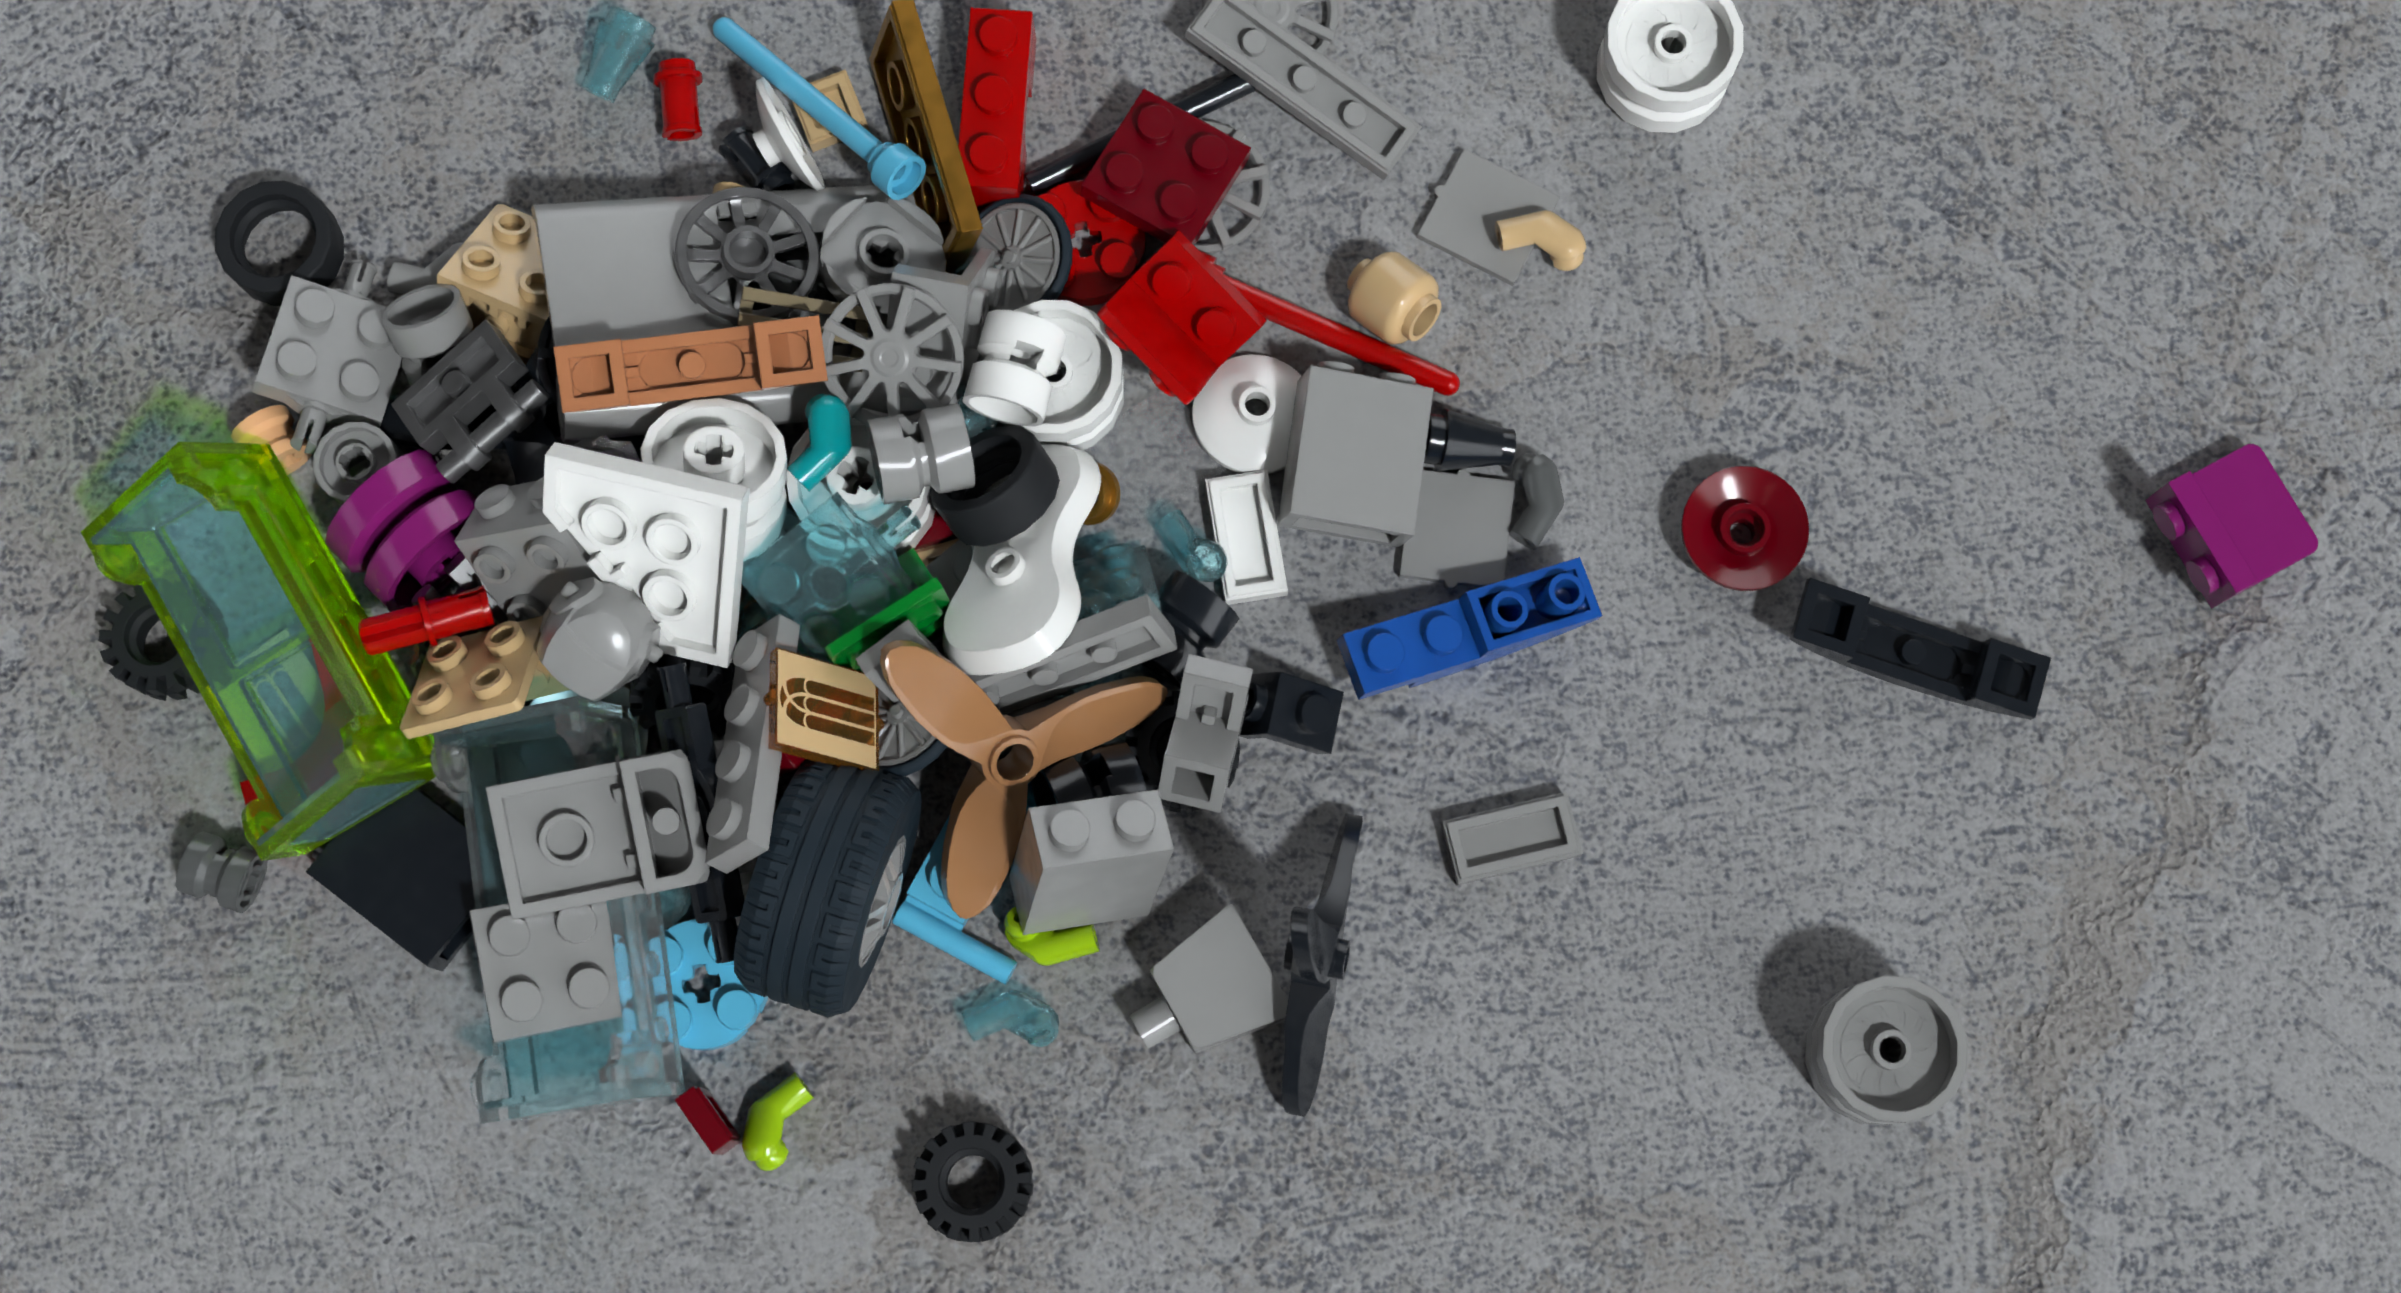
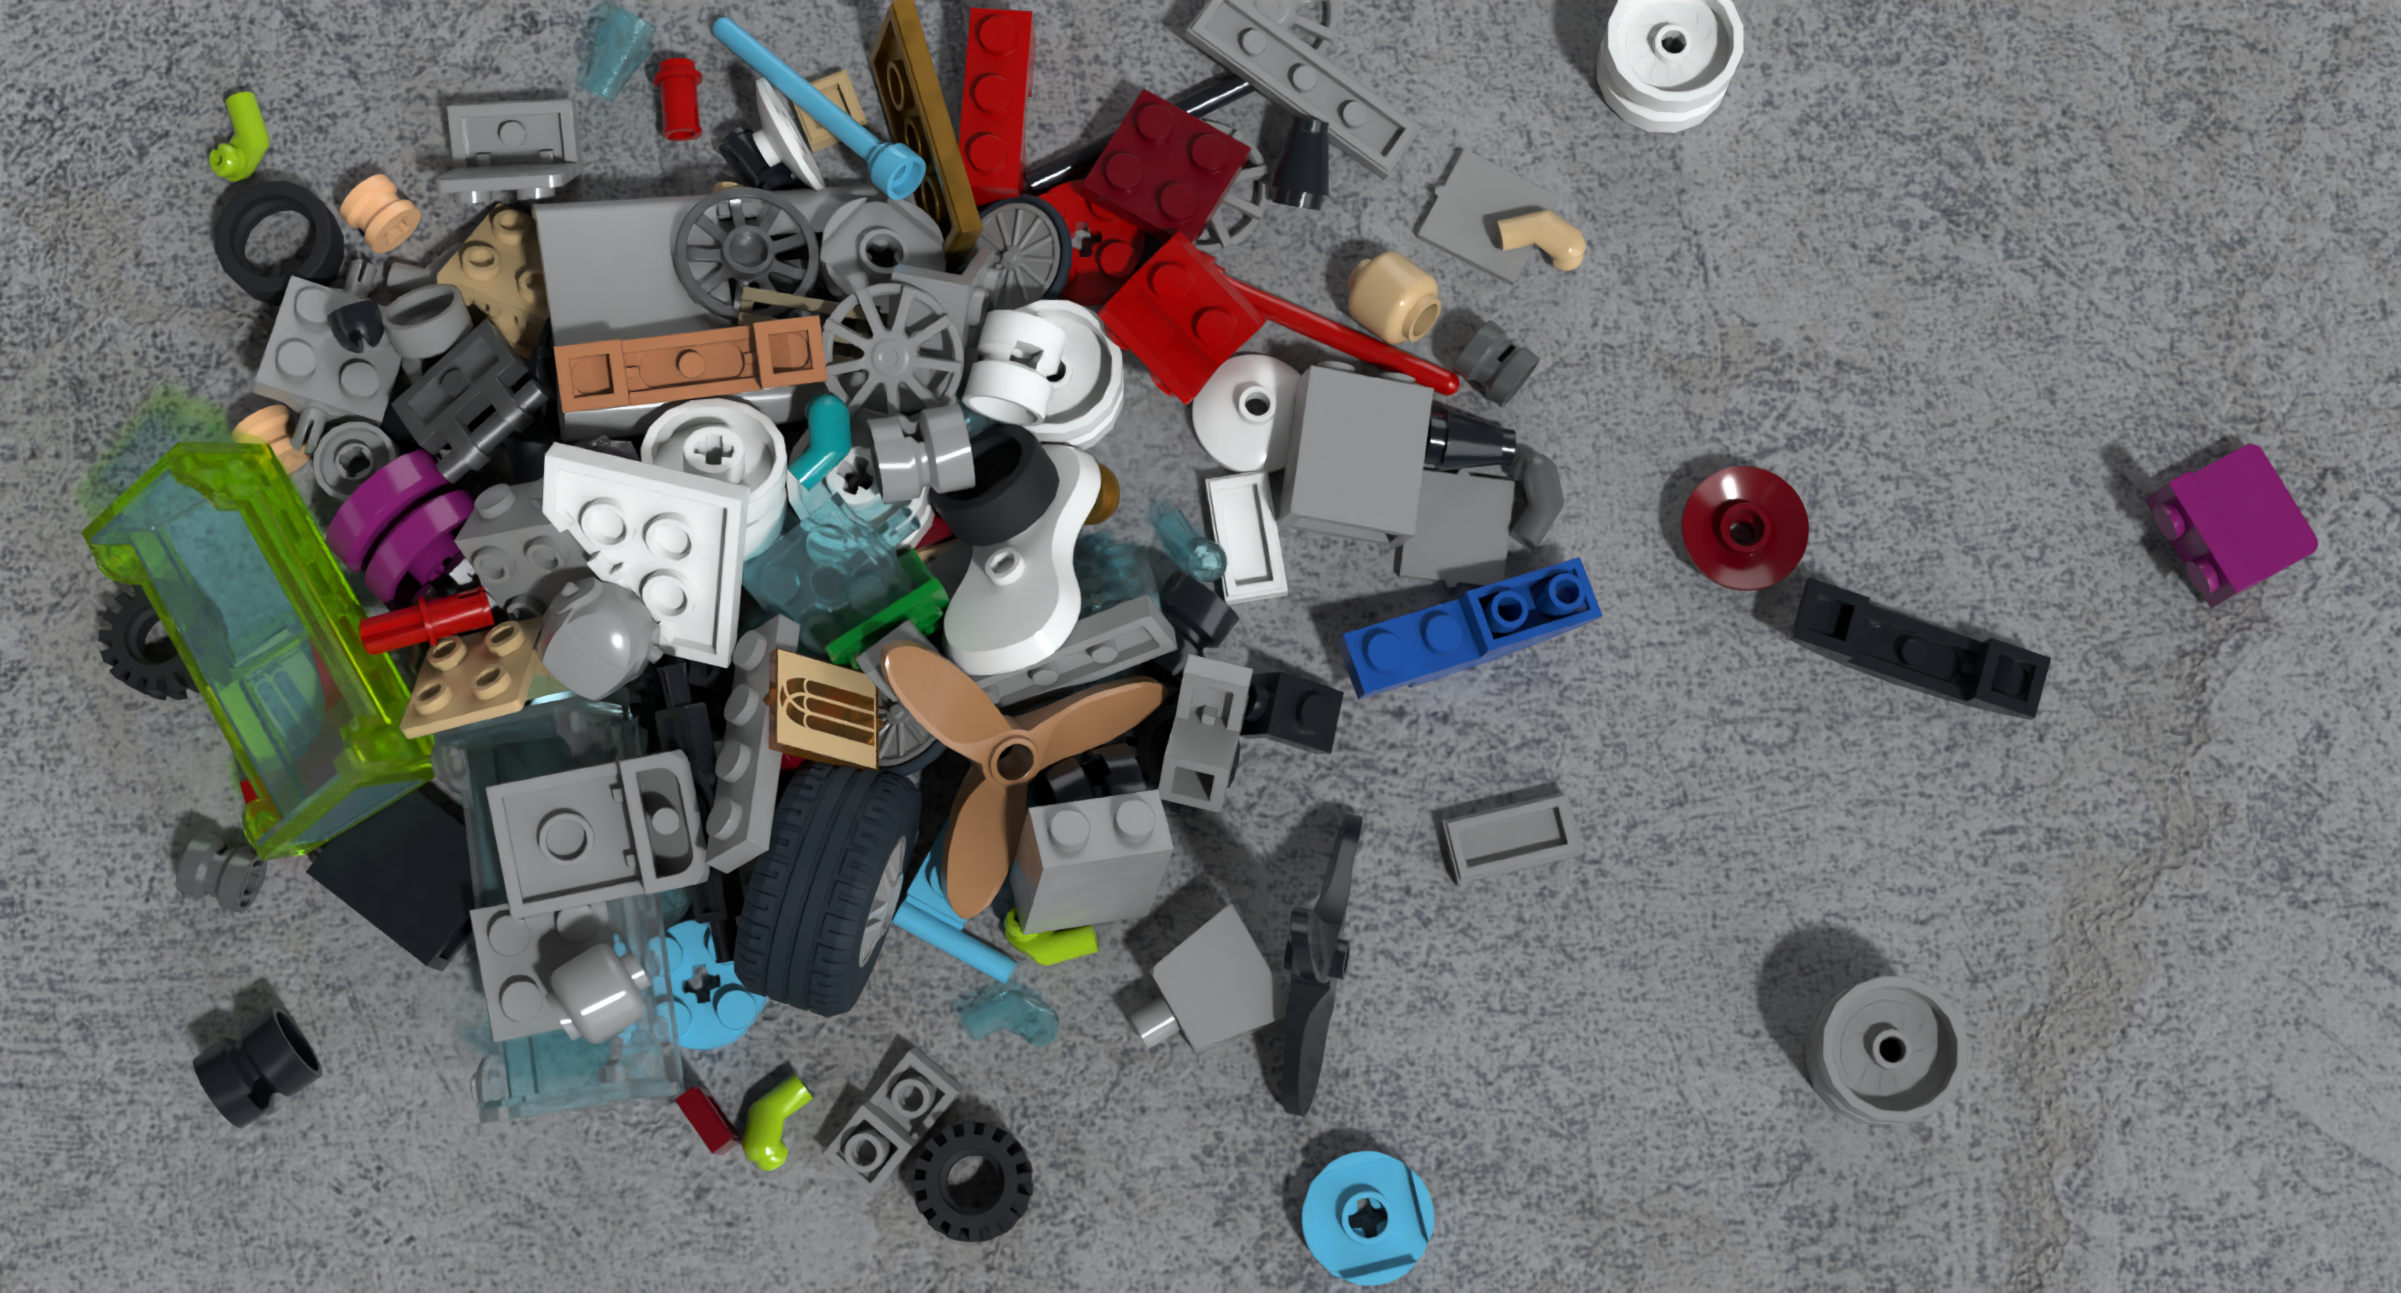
(248, 144): none -> lime arm
(249, 1072): none -> black wheel
(355, 323): none -> black hinge
(380, 213): none -> light nougat wheel
(512, 147): none -> light grey bracket
(598, 993): none -> light grey head
(893, 1122): none -> light grey slope
(1303, 165): none -> black cone
(1398, 1239): none -> medium azure plate
(1496, 363): none -> dark grey wheel

